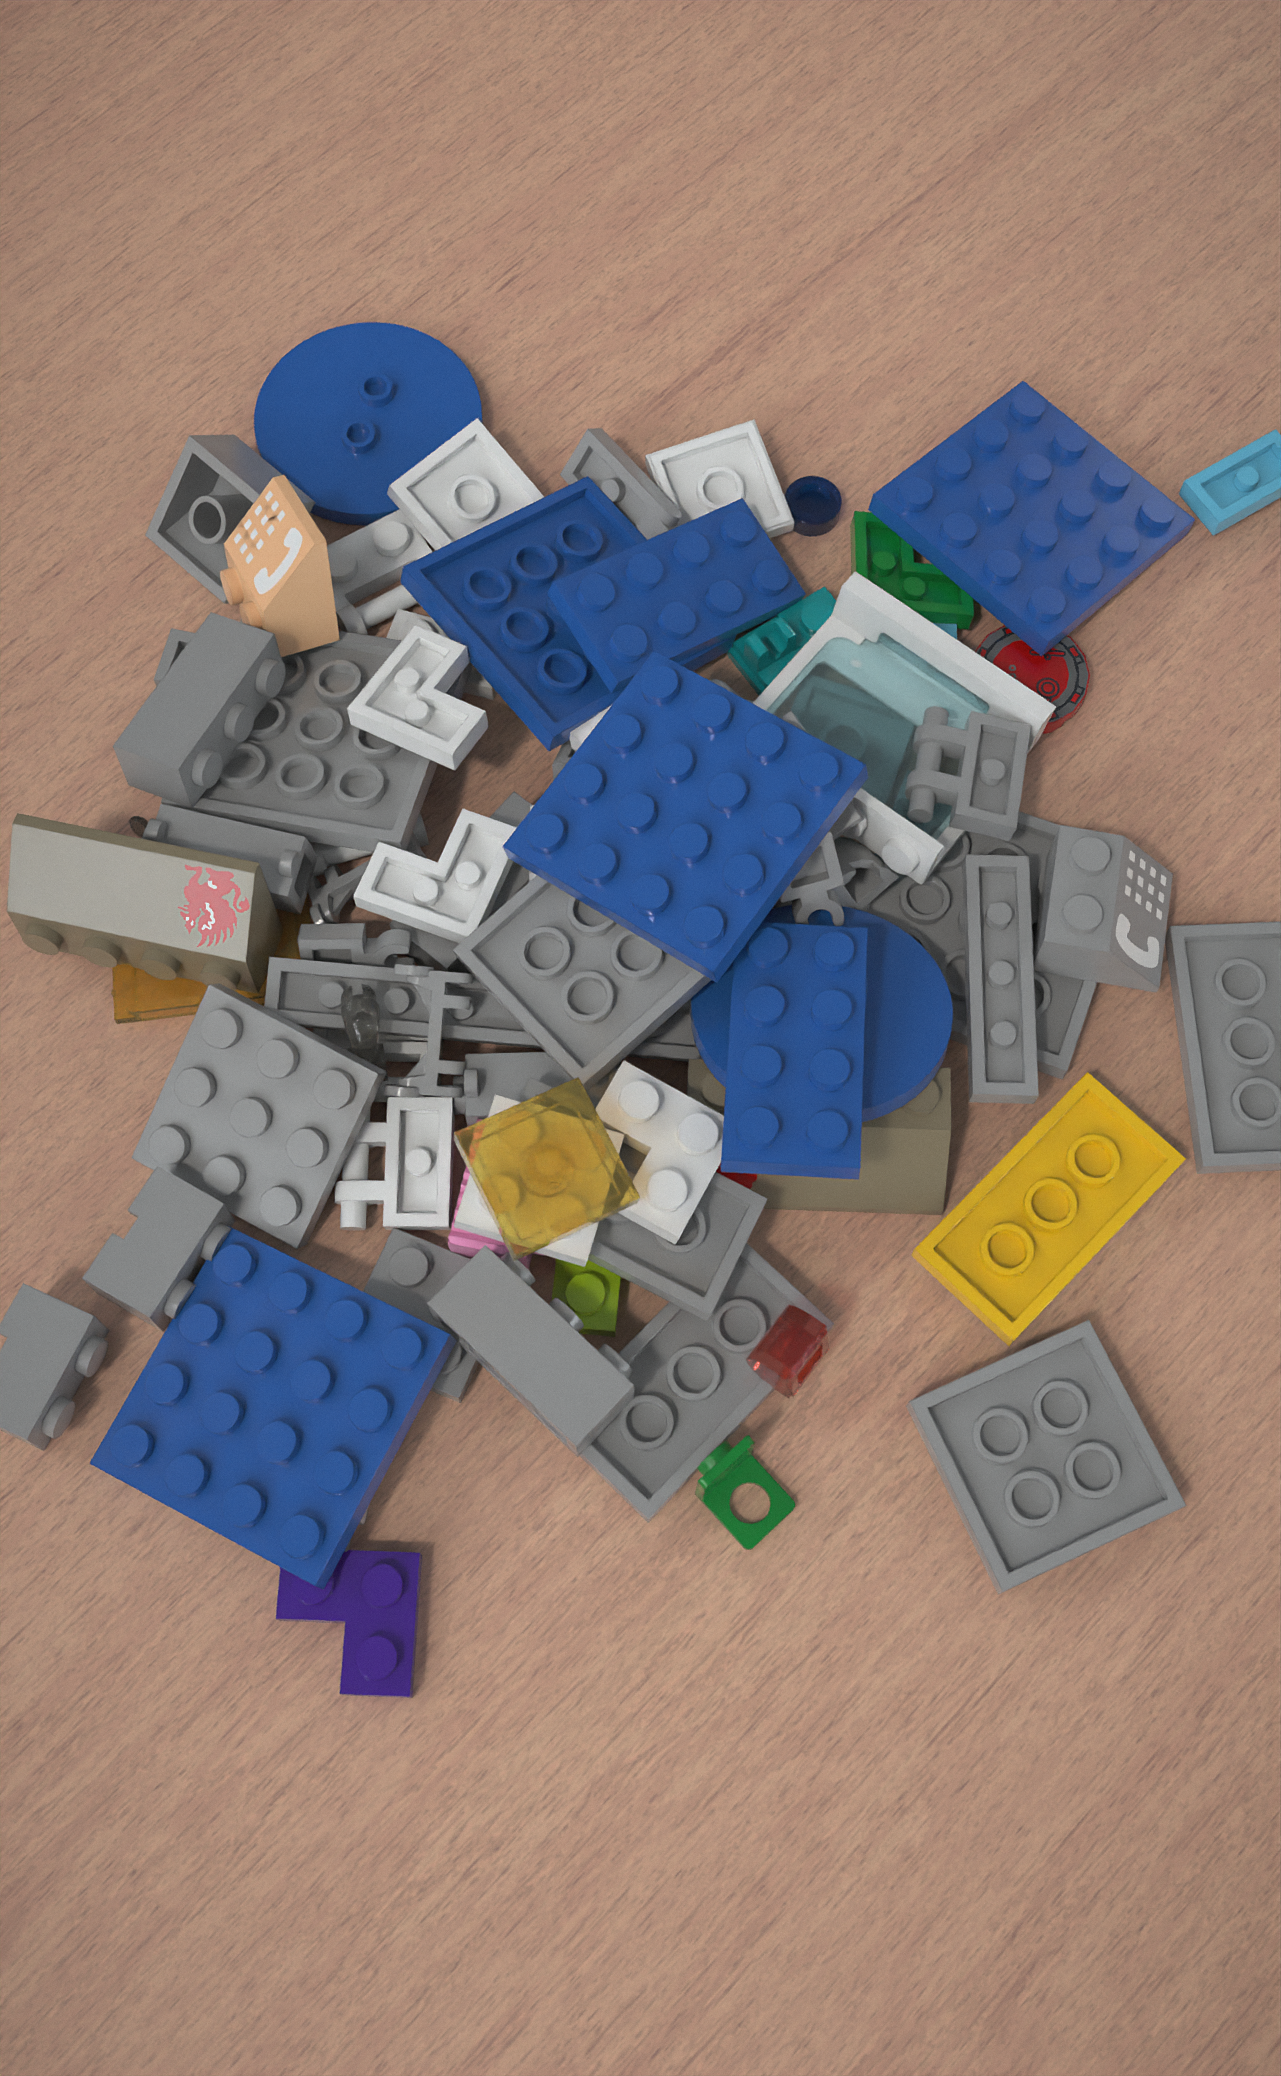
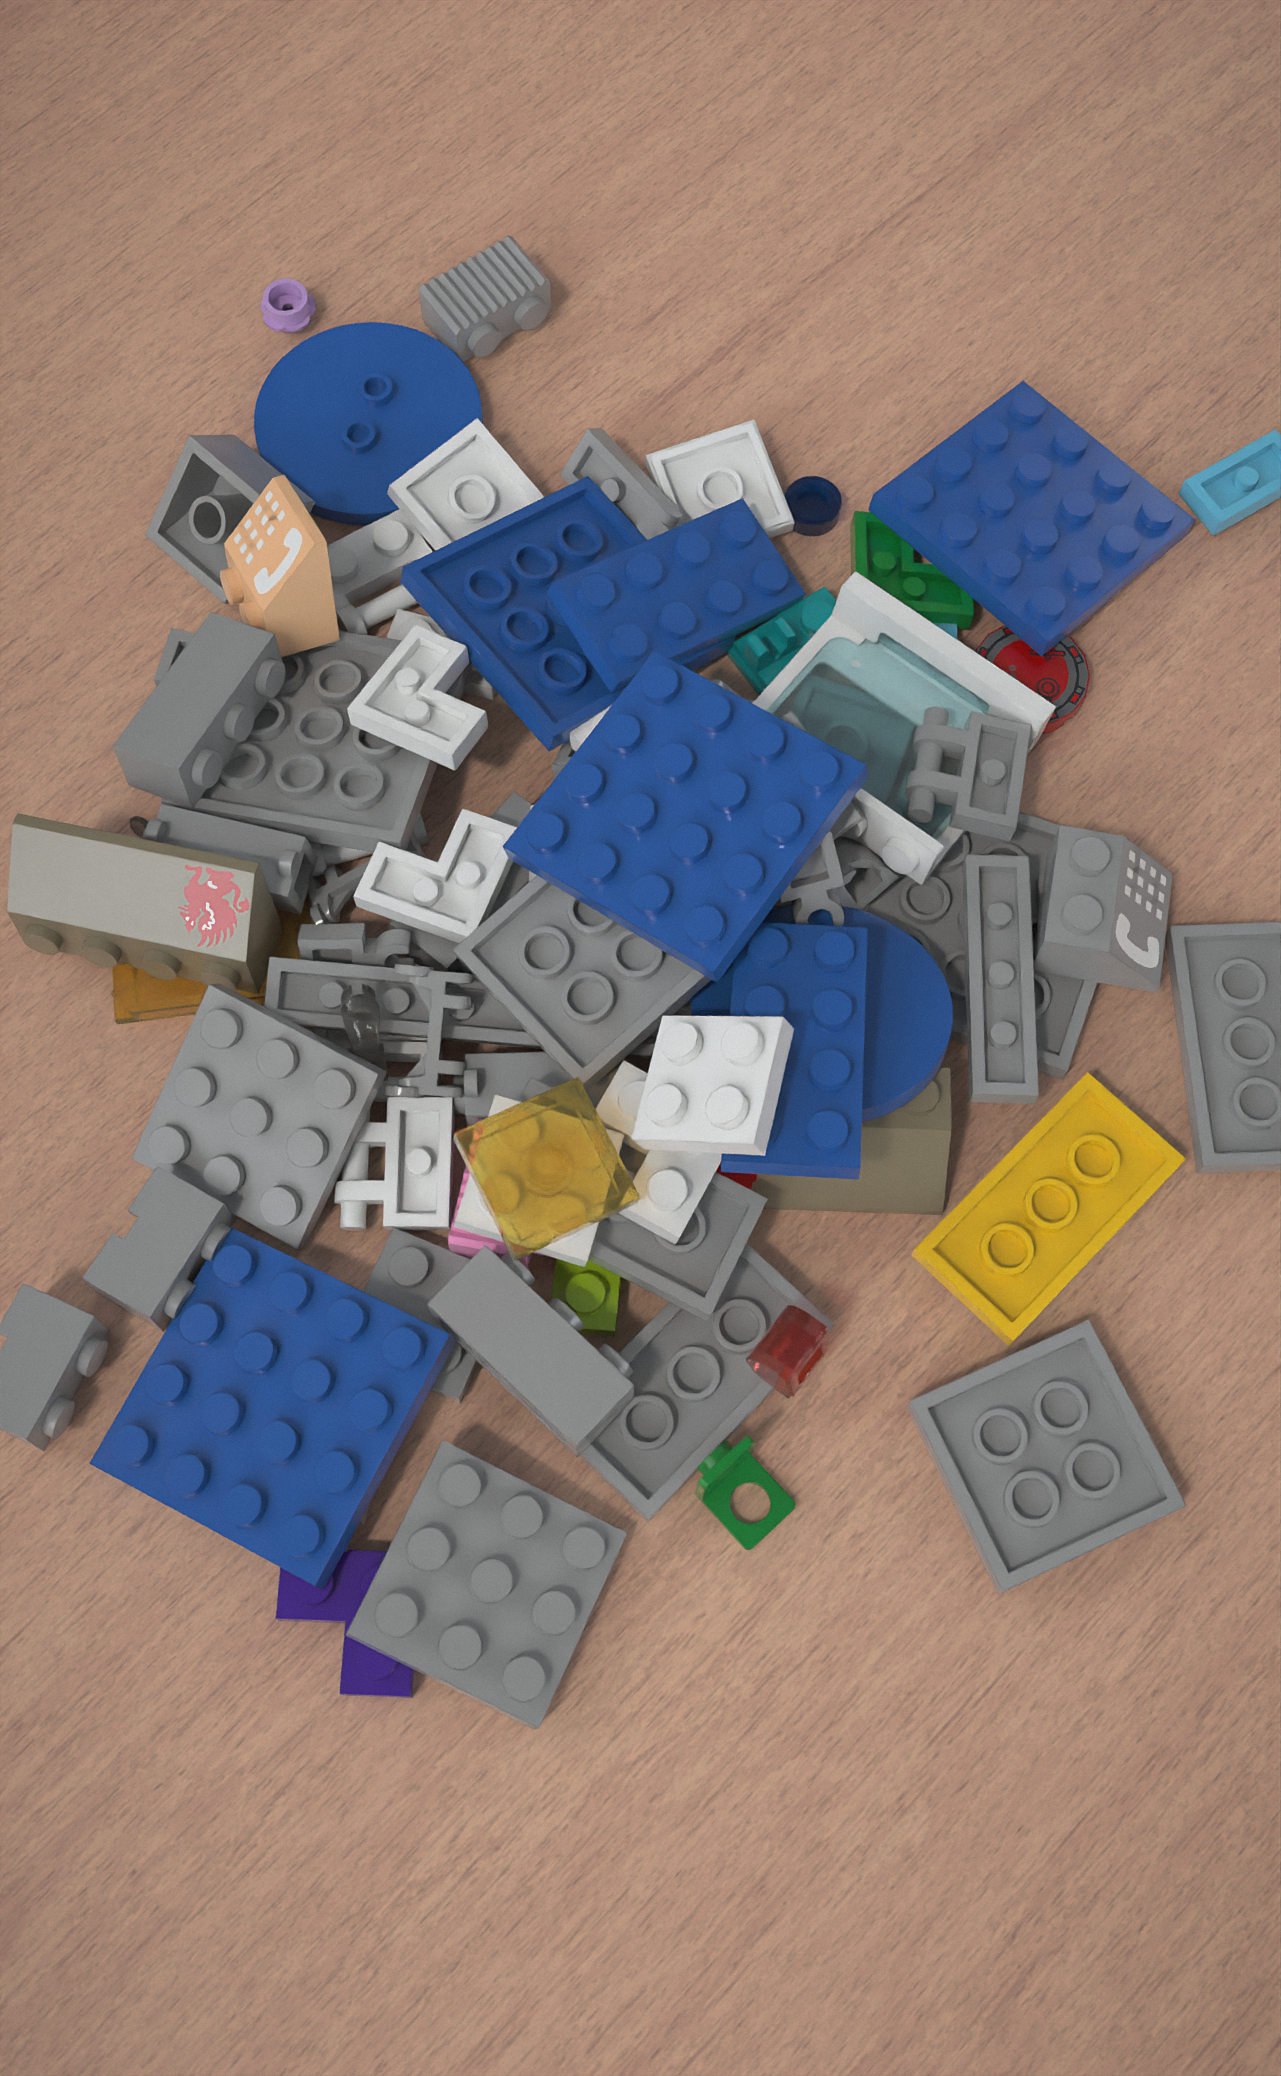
(290, 296): none -> lavender plate
(486, 300): none -> light grey brick
(487, 1585): none -> light grey plate
(713, 1084): none -> white plate

